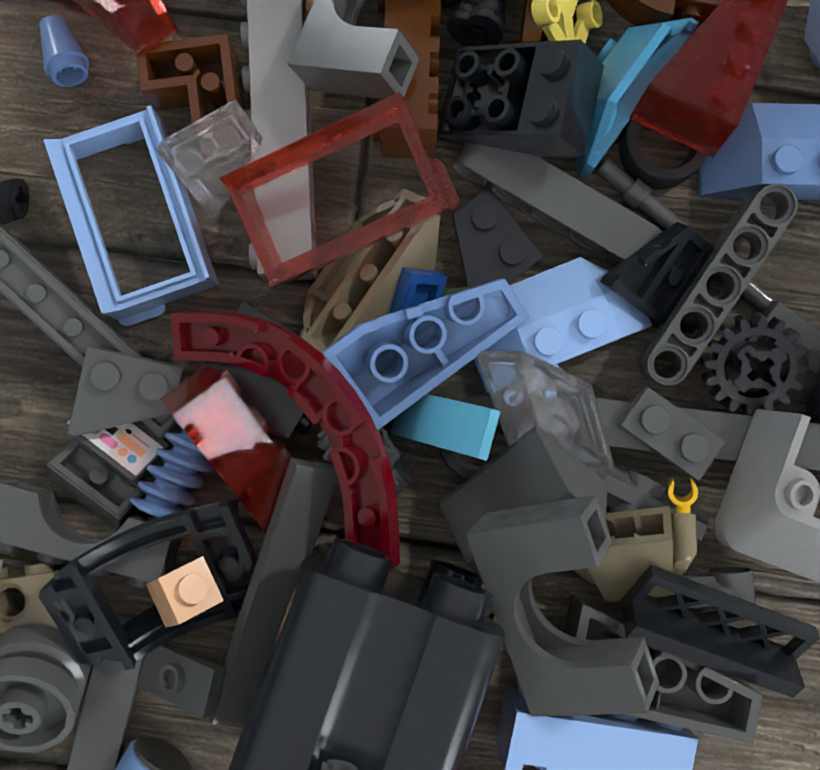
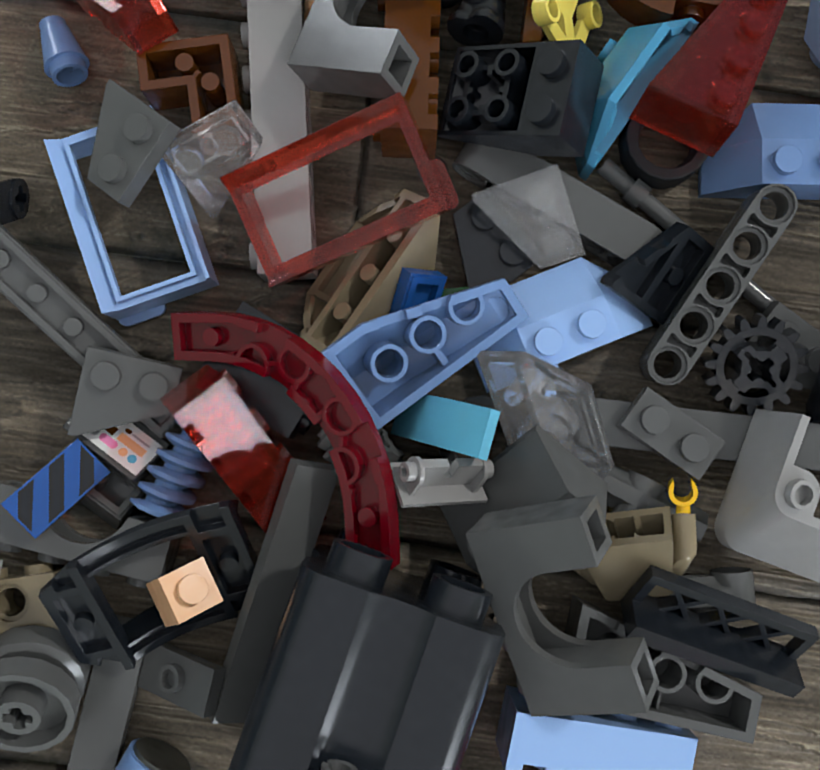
(55, 488): none -> tile
(127, 144): none -> dark grey wing
(441, 481): none -> light grey hinge
(535, 216): none -> clear wing

